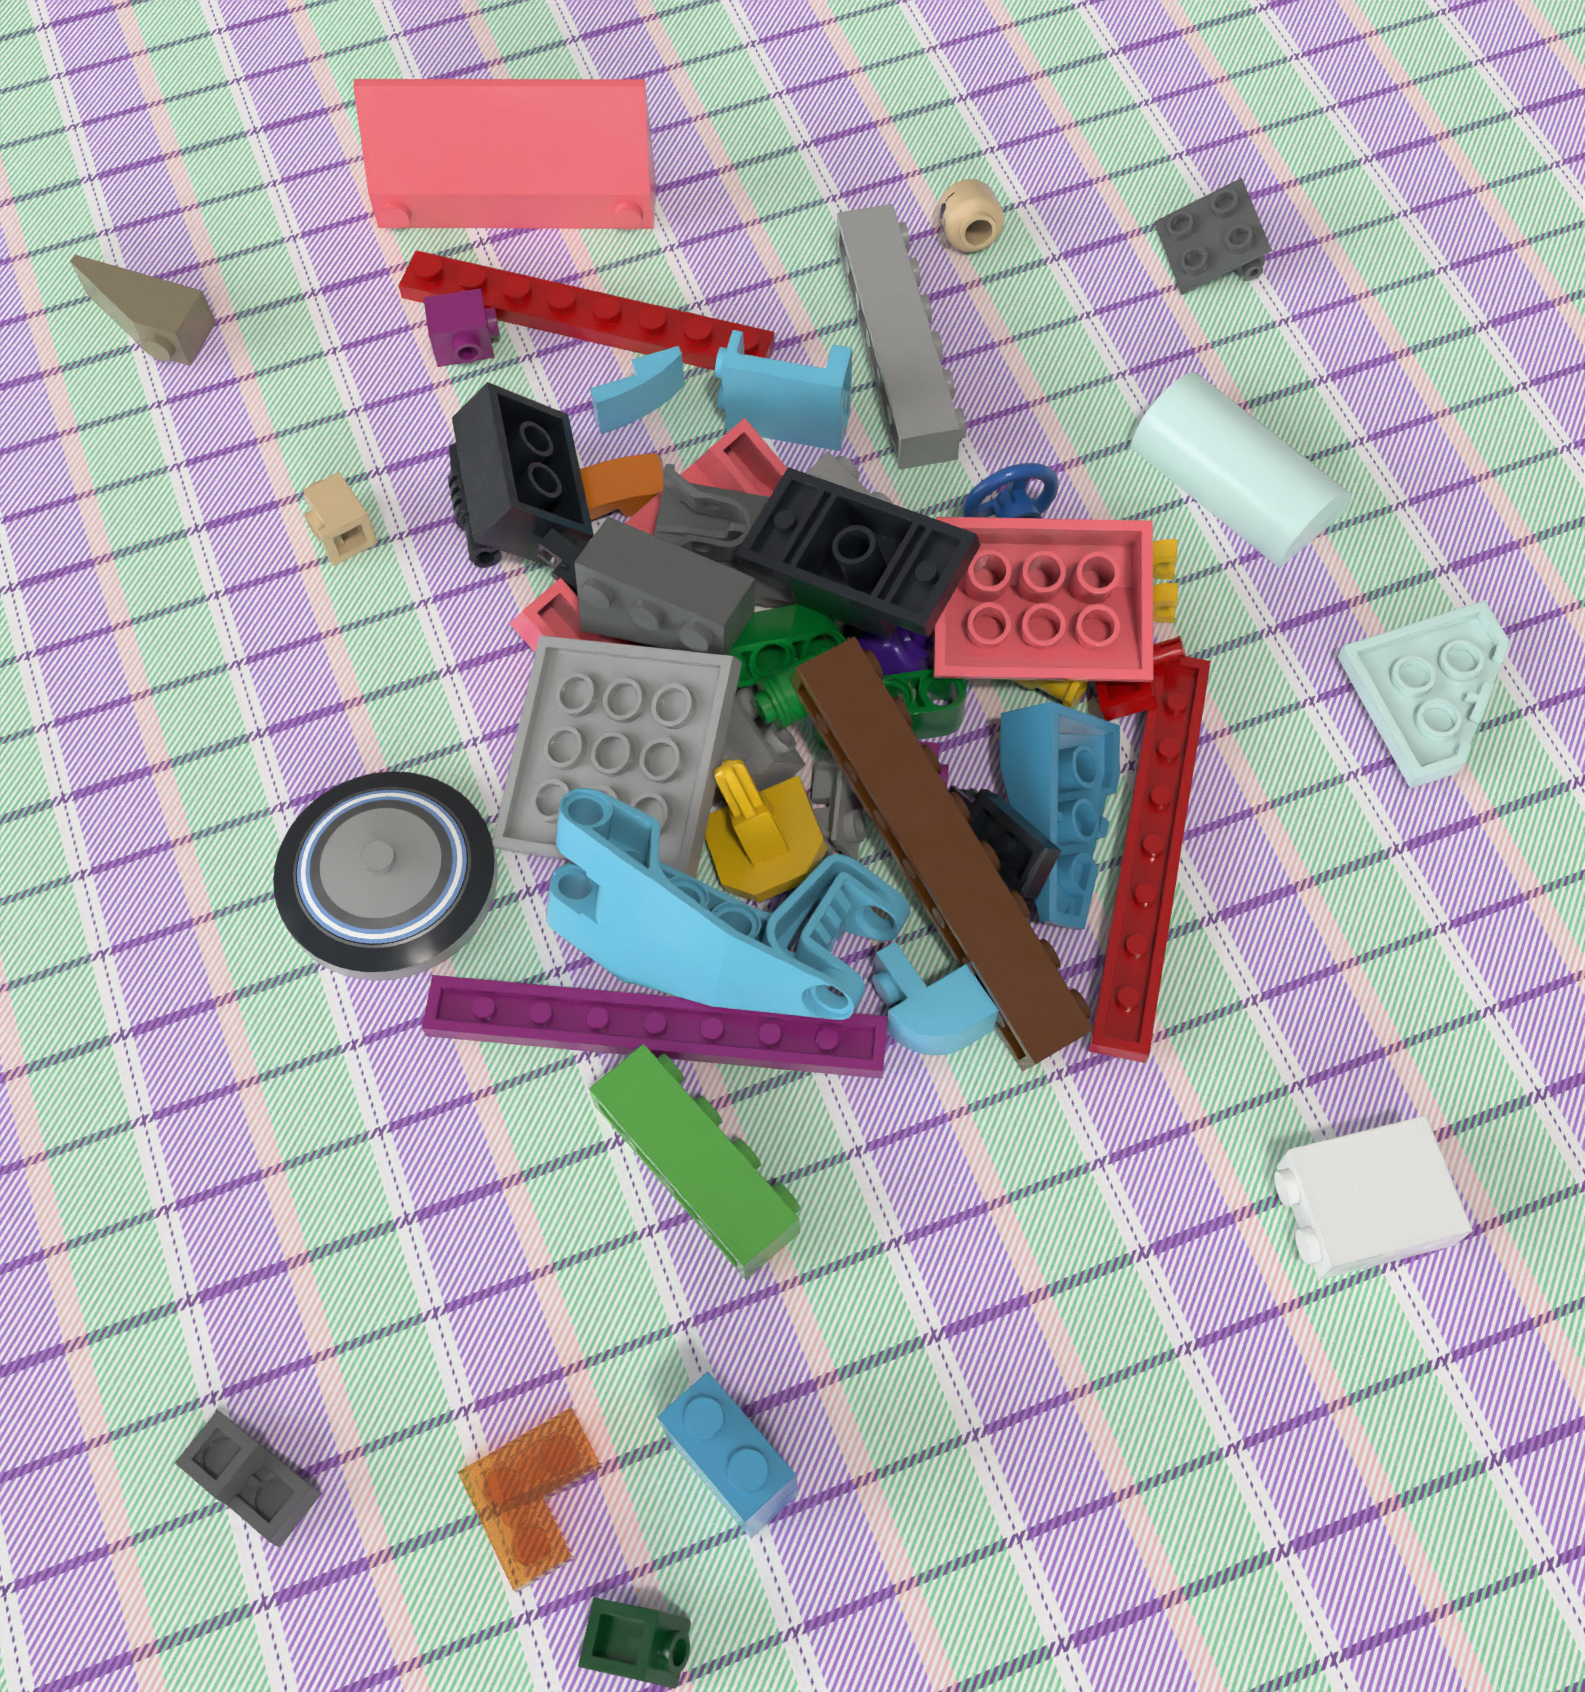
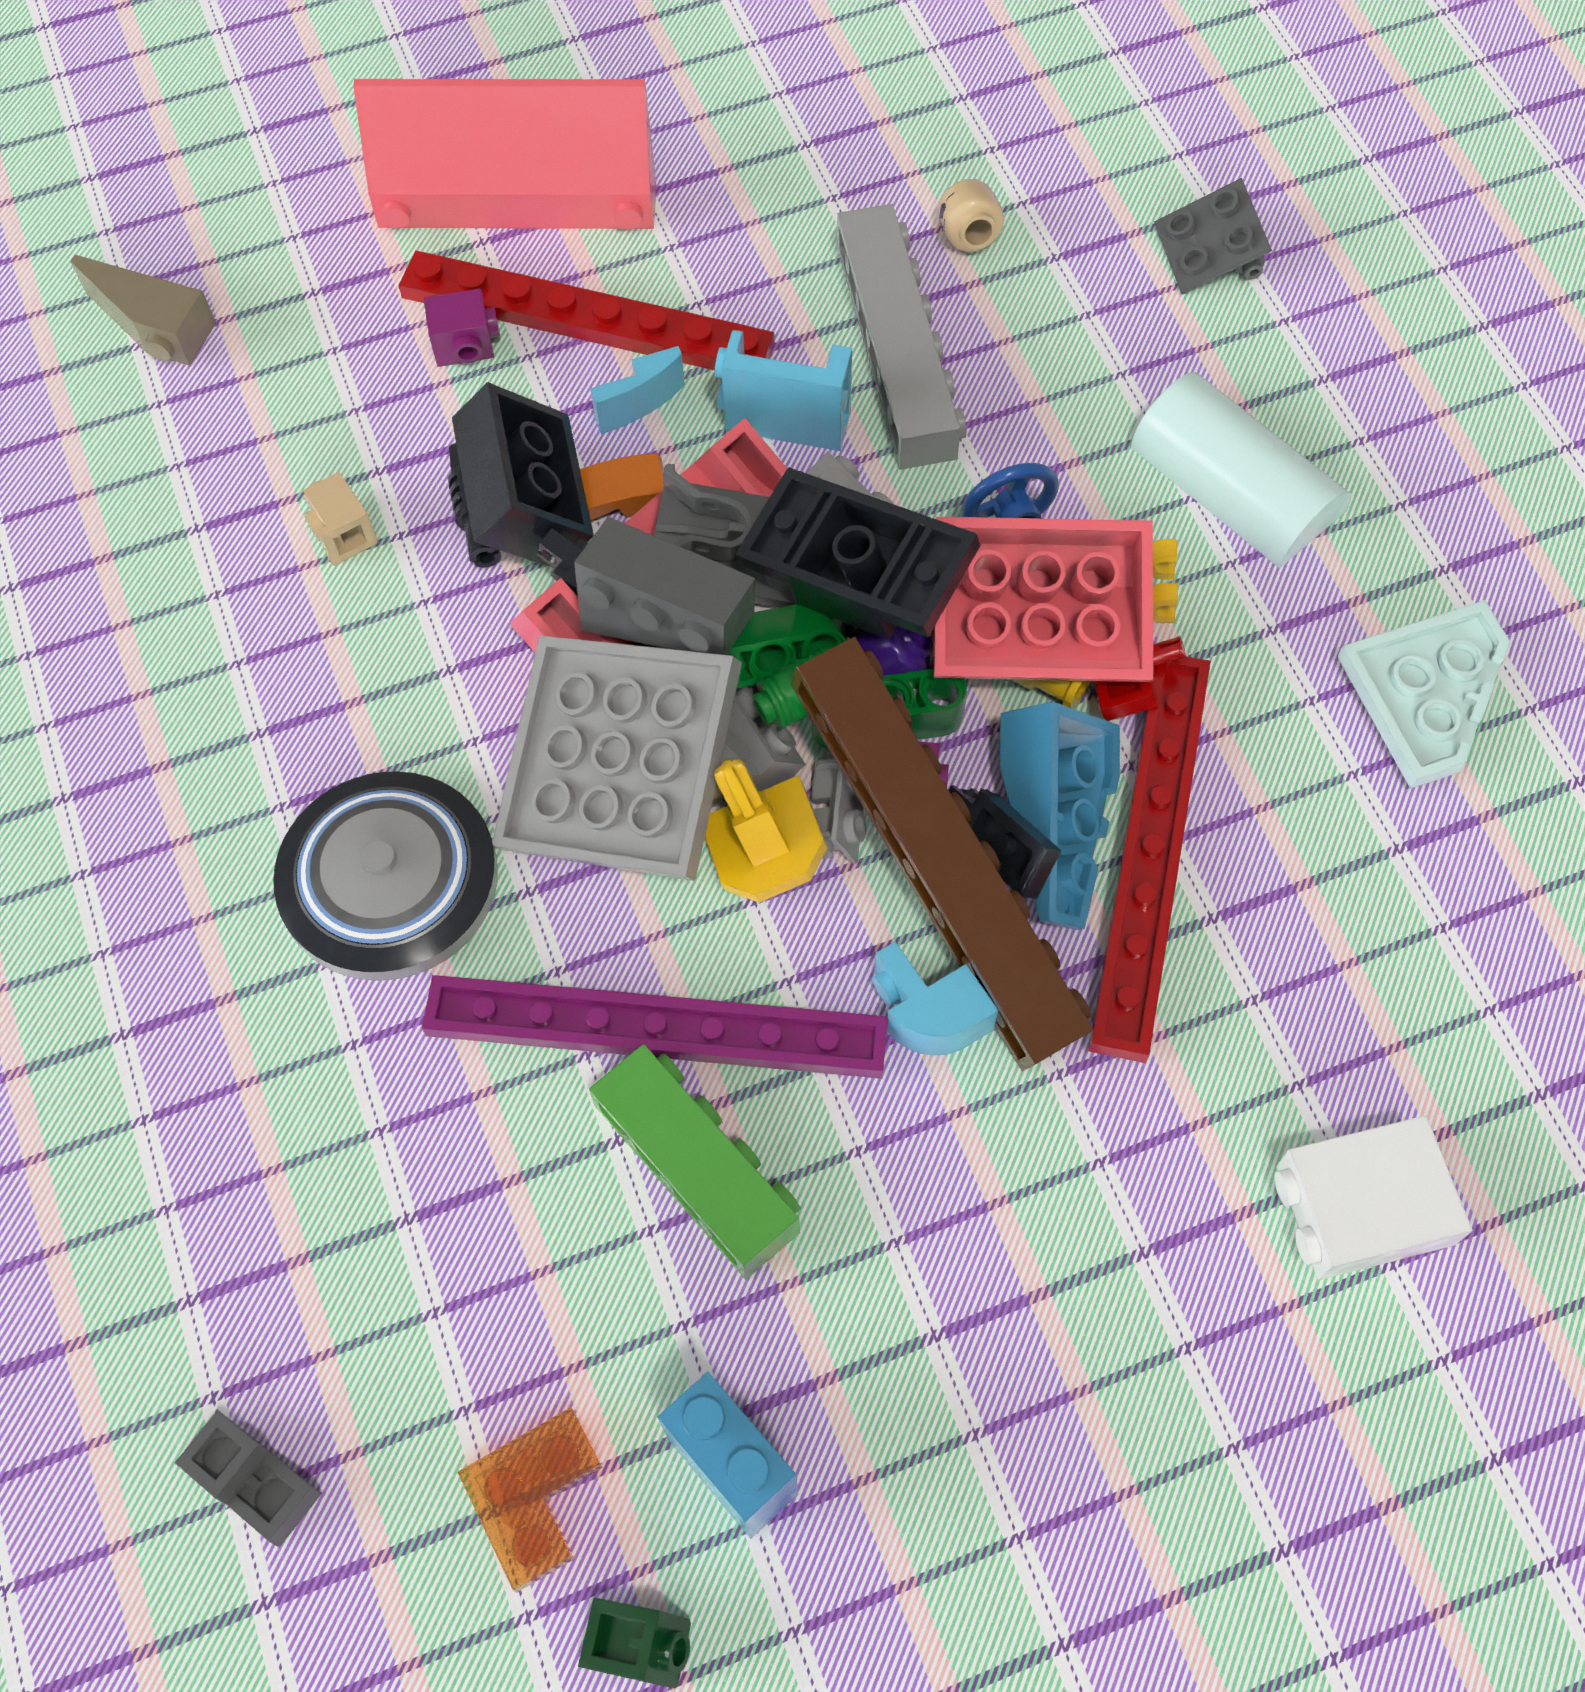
(698, 942): medium azure piece -> none

